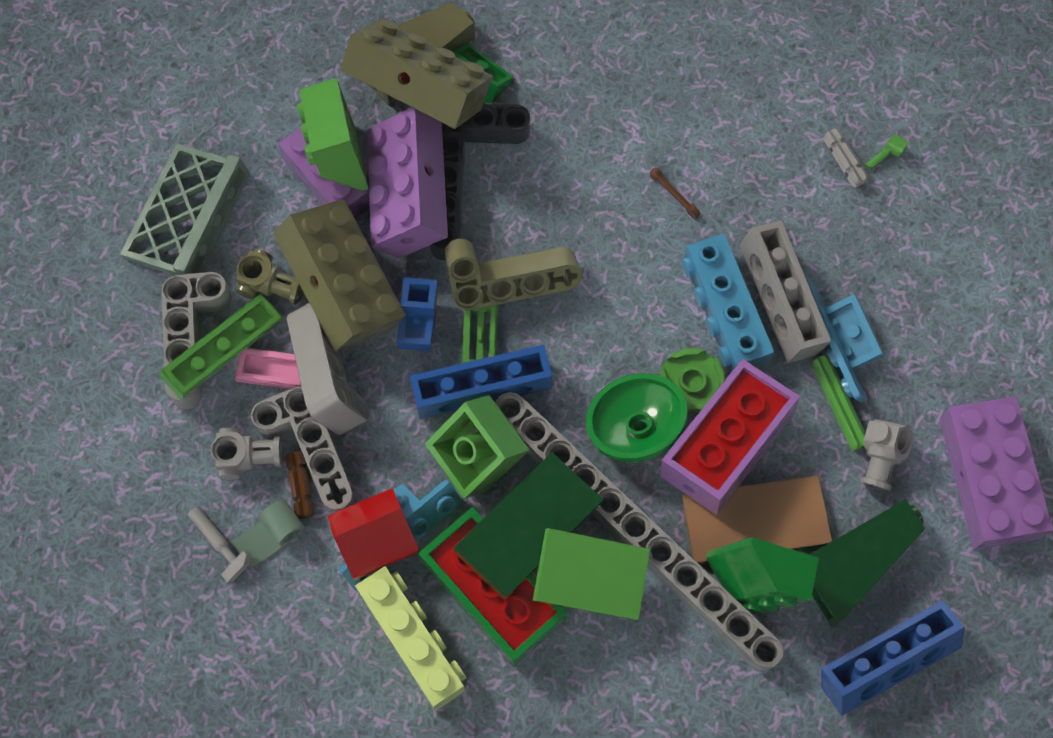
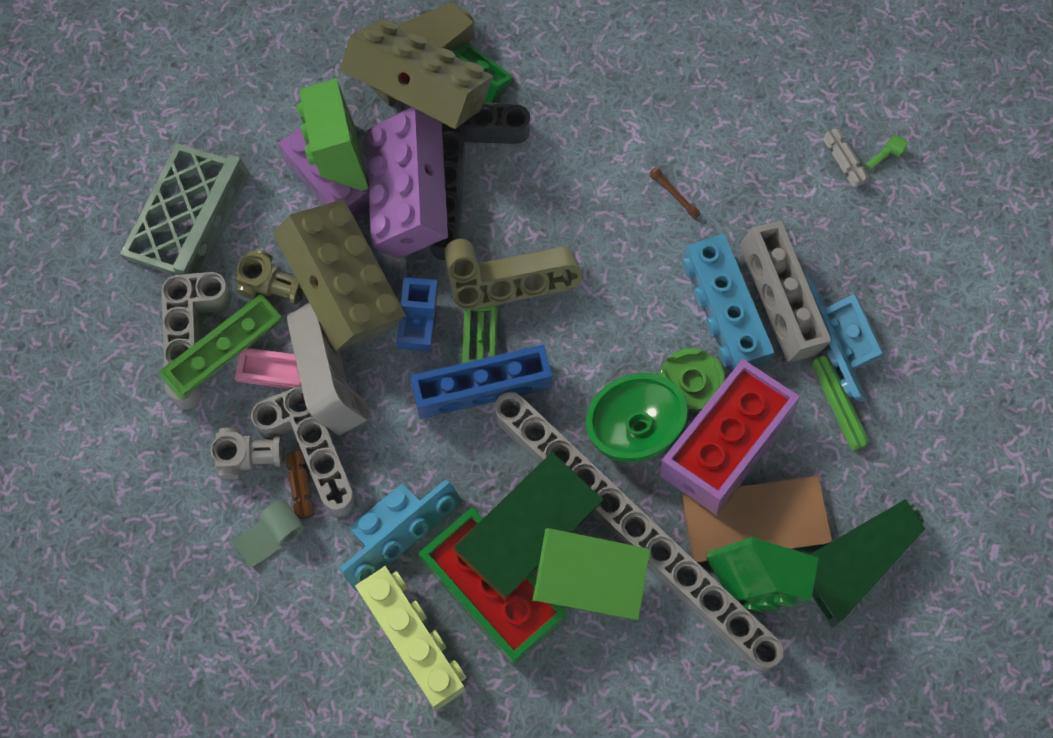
(237, 564): light grey piece -> none
(372, 534): red slope -> none
(476, 446): bright green brick -> none
(886, 445): light grey connector -> none
(892, 657): blue brick -> none
(995, 473): medium lavender brick -> none

